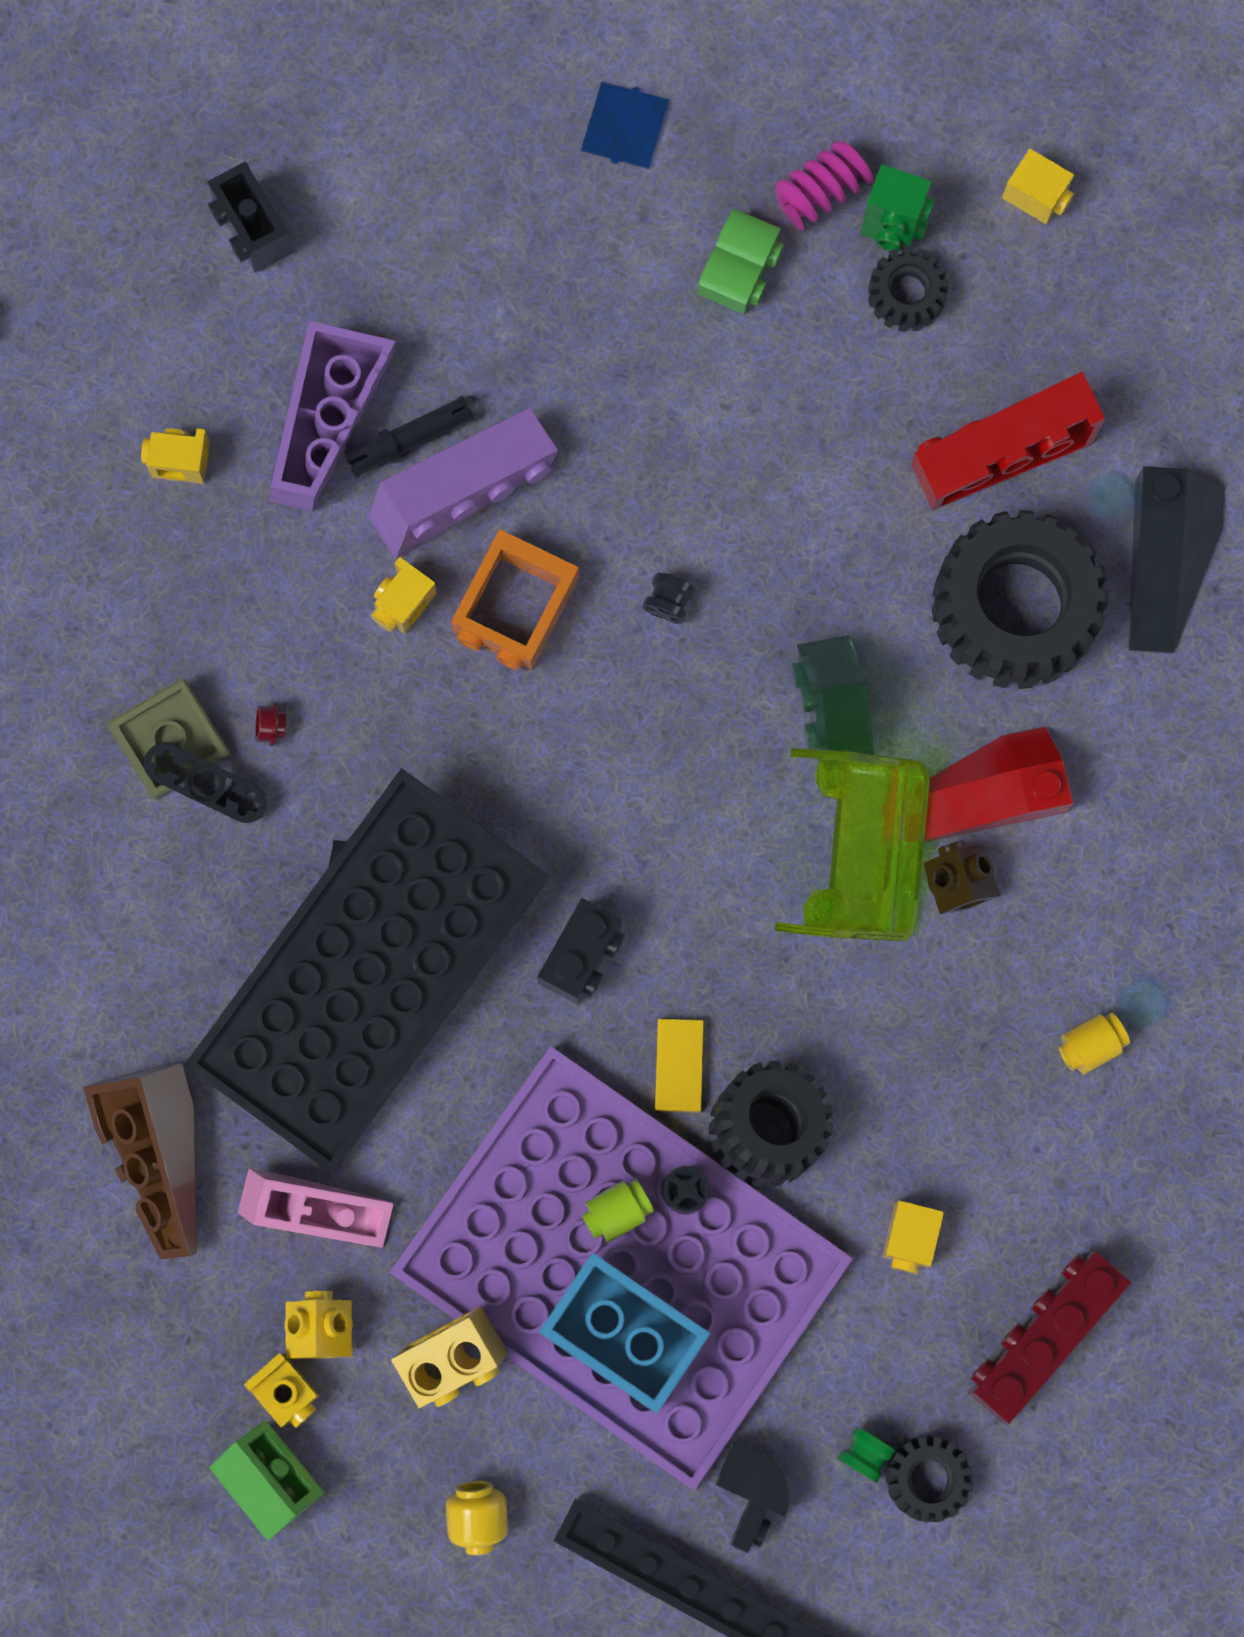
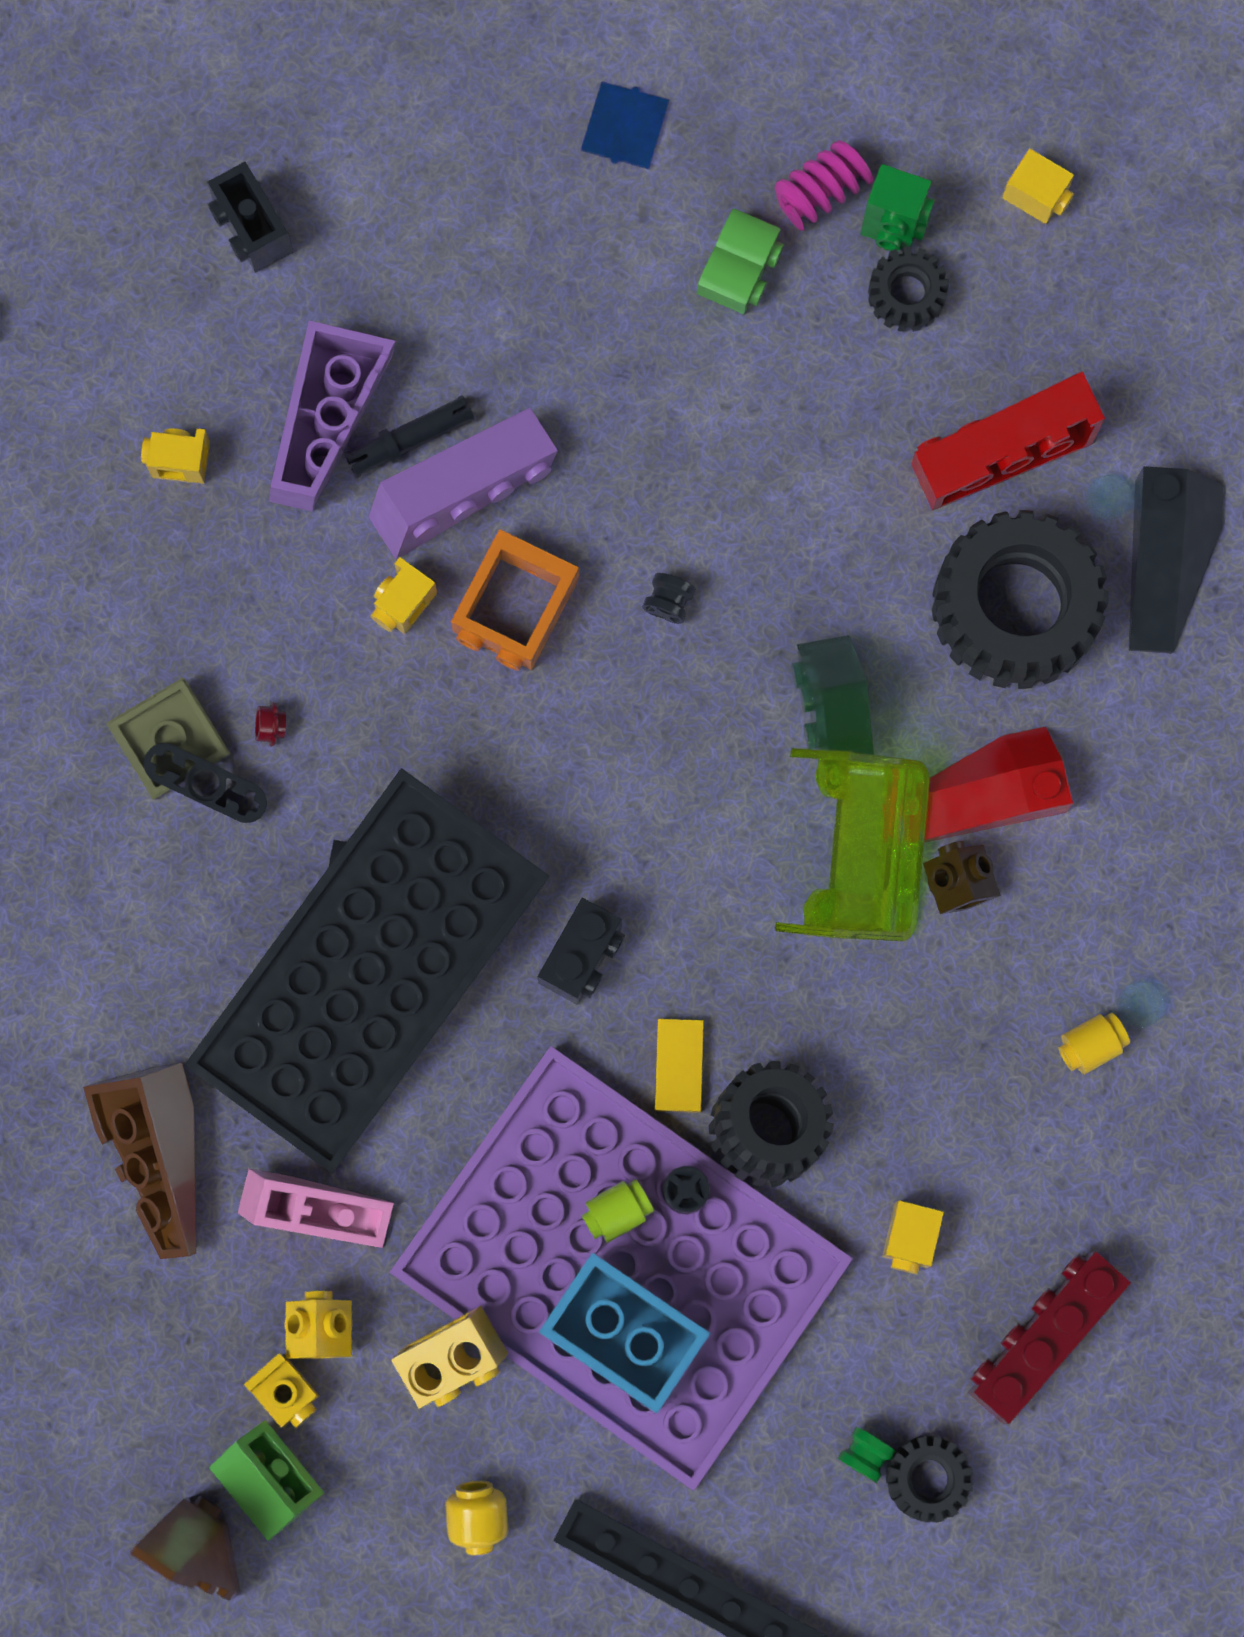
(192, 1548): none -> reddish brown wedge
(762, 1484): black brick -> none

